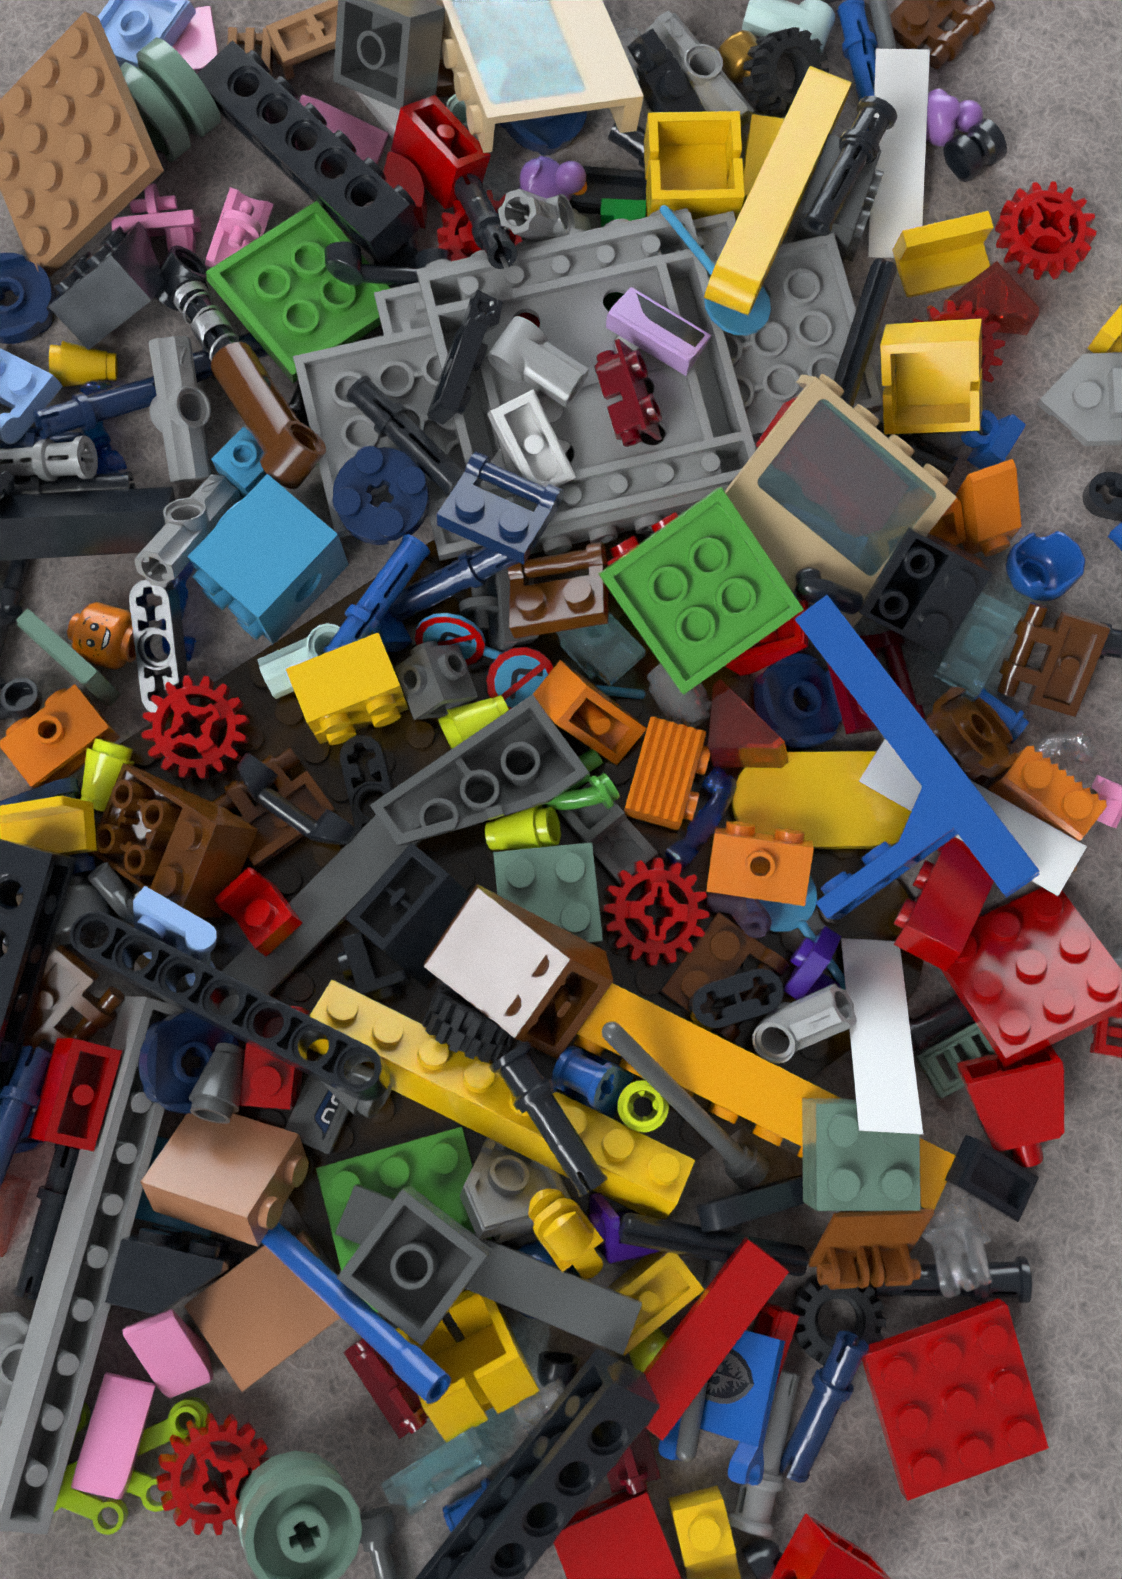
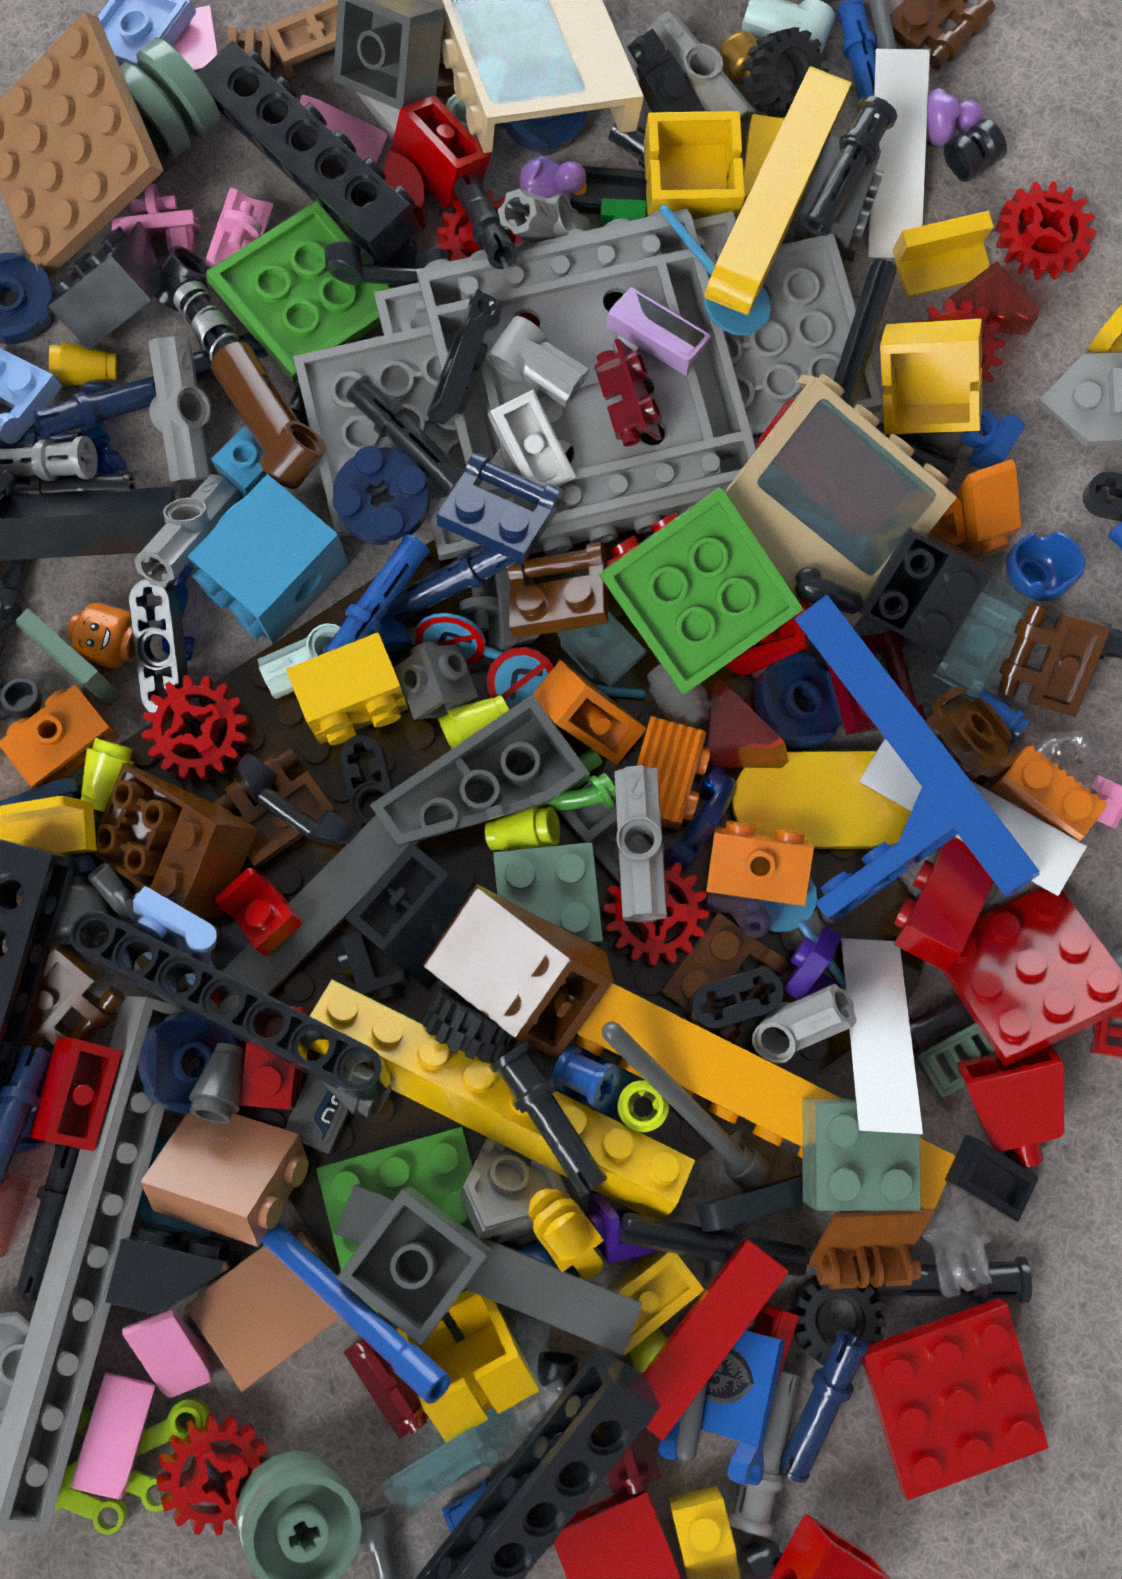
(640, 874): none -> light grey piece

